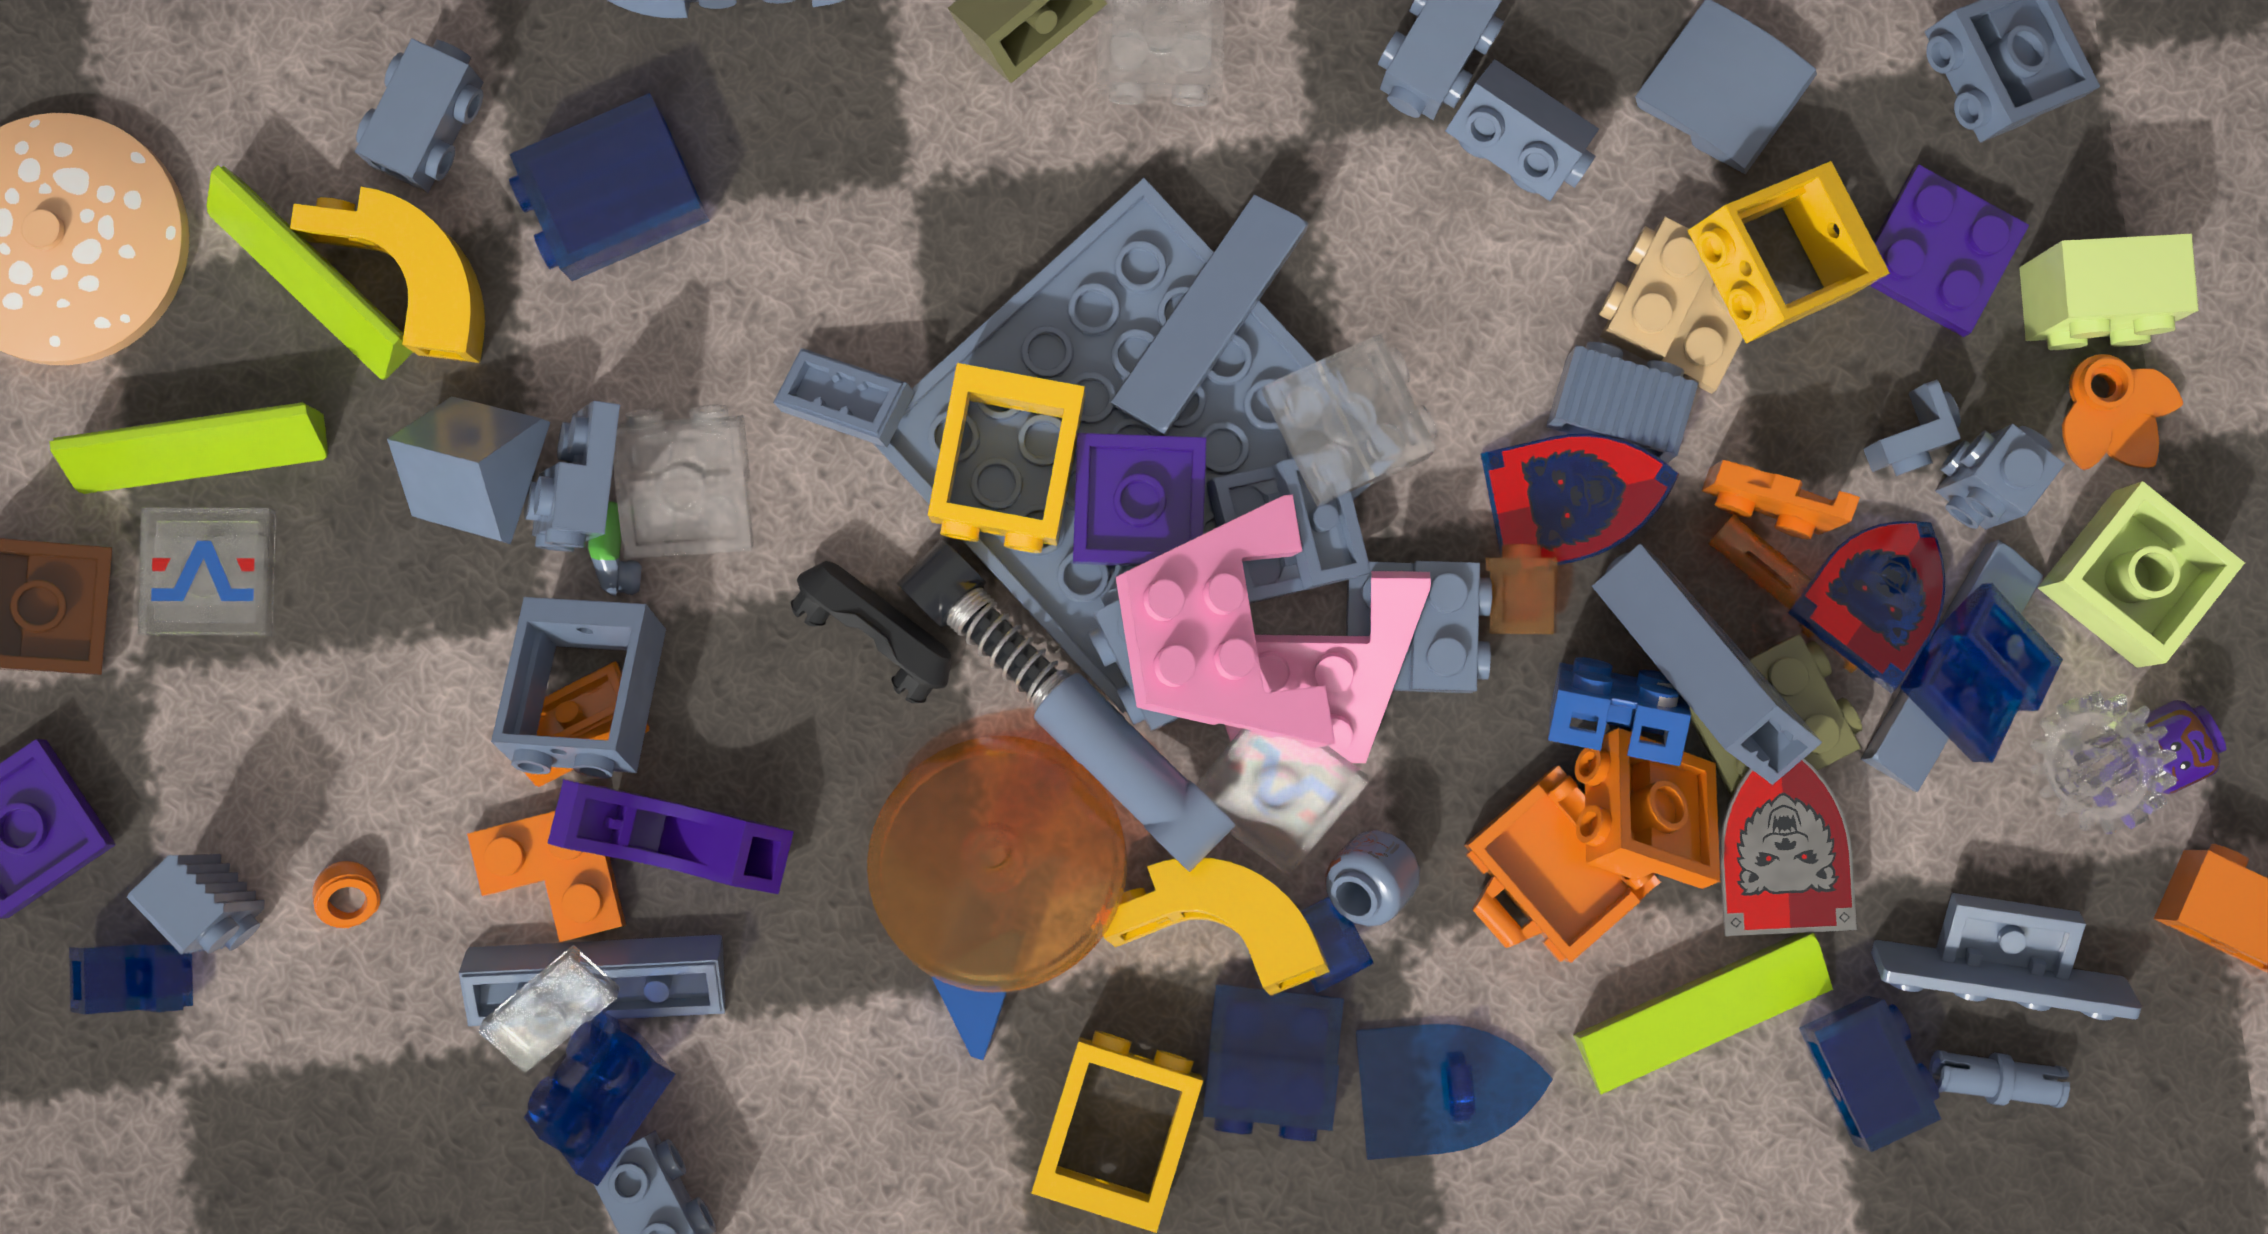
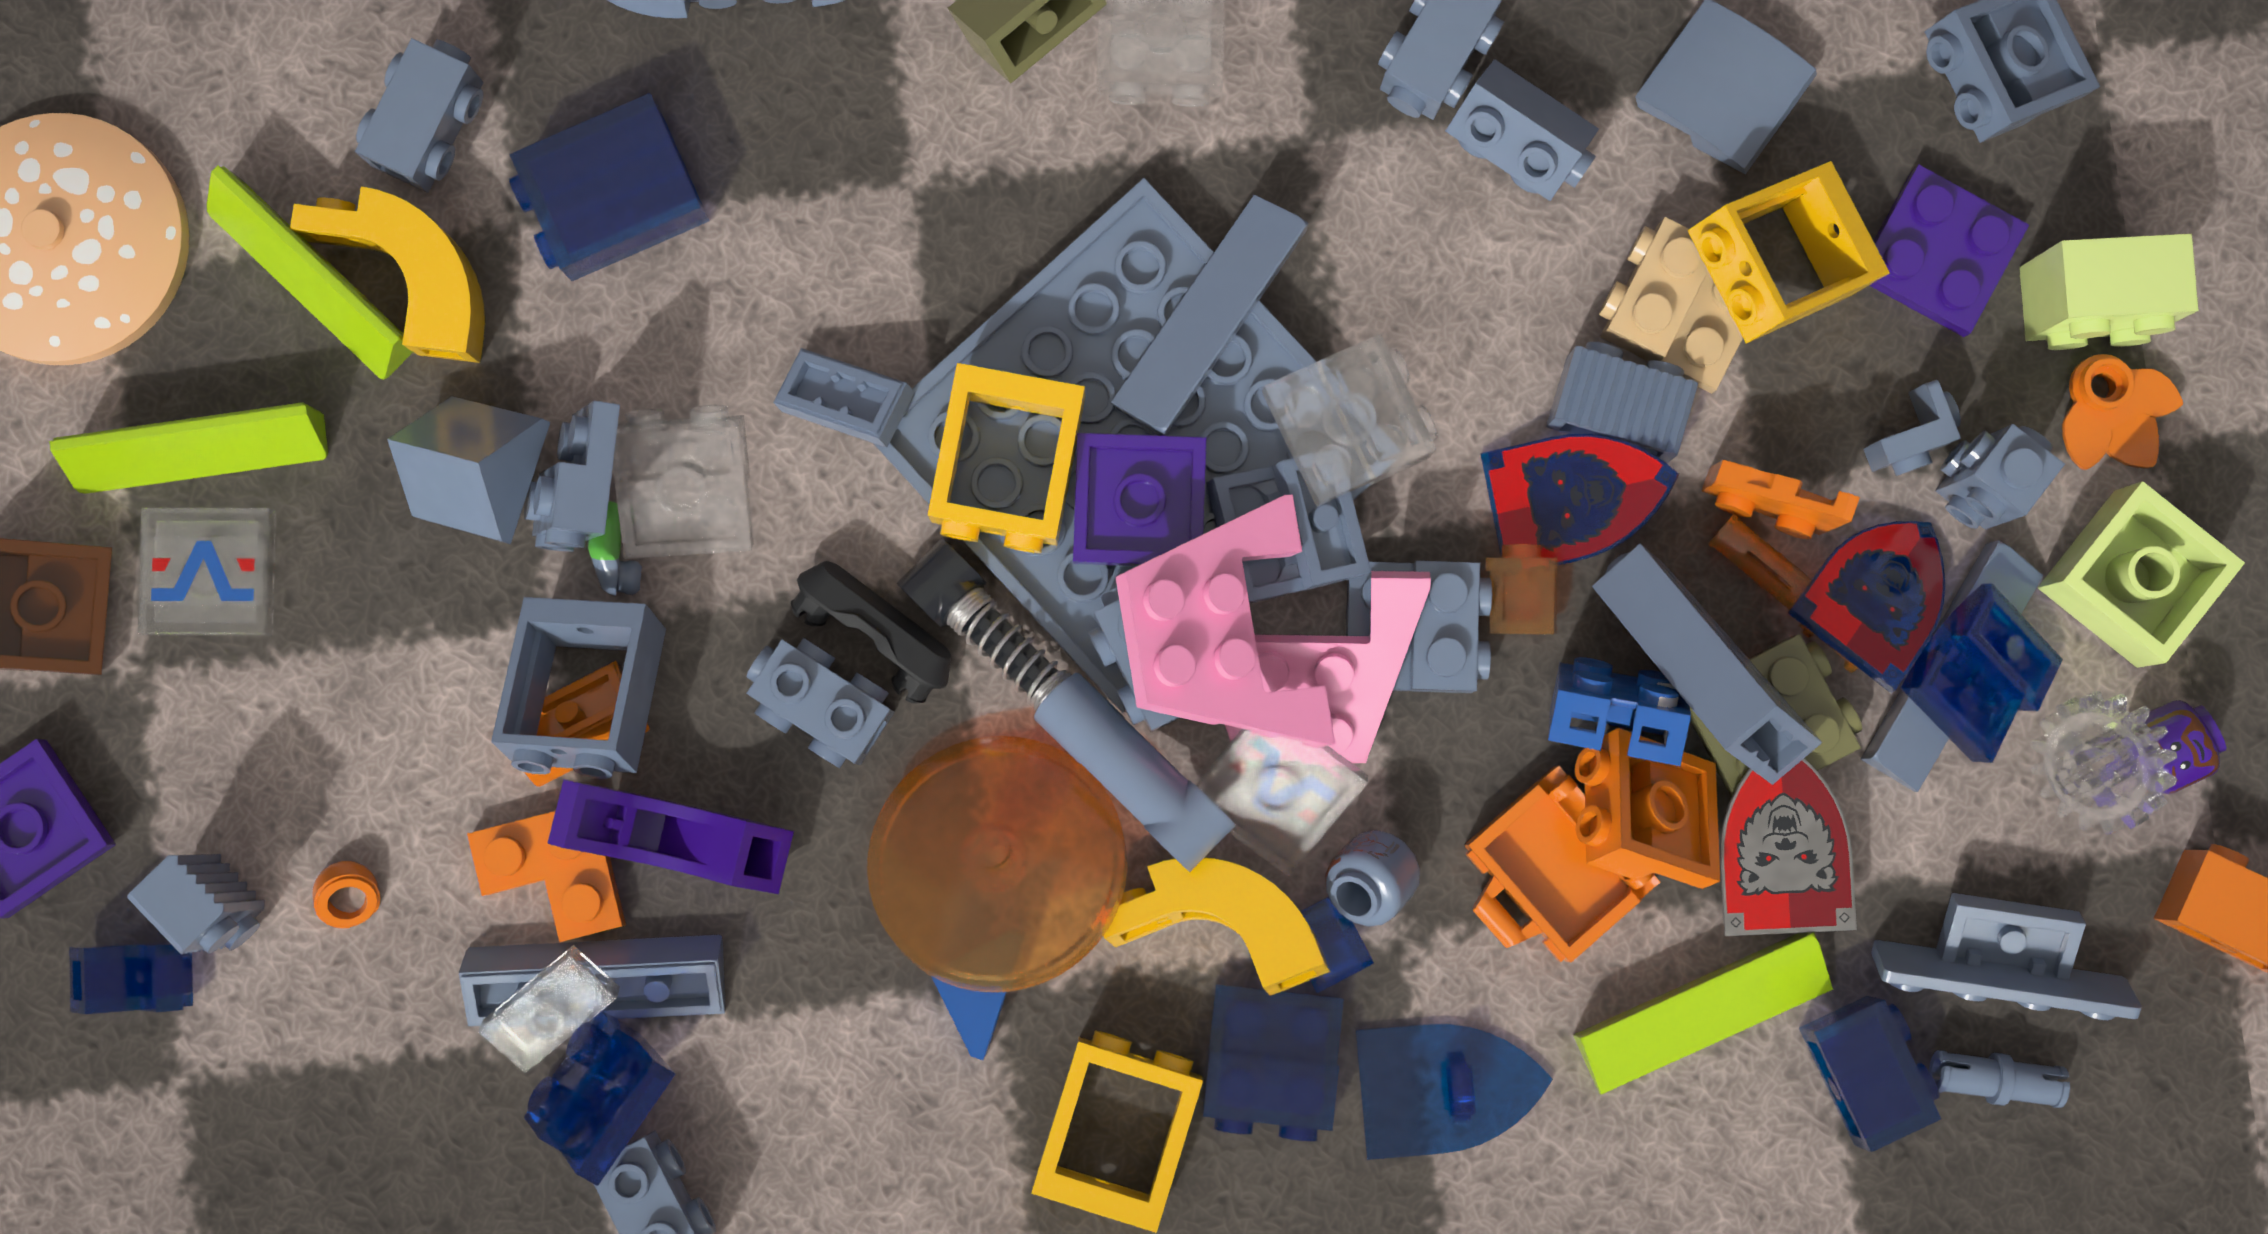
(802, 691): none -> sand blue brick

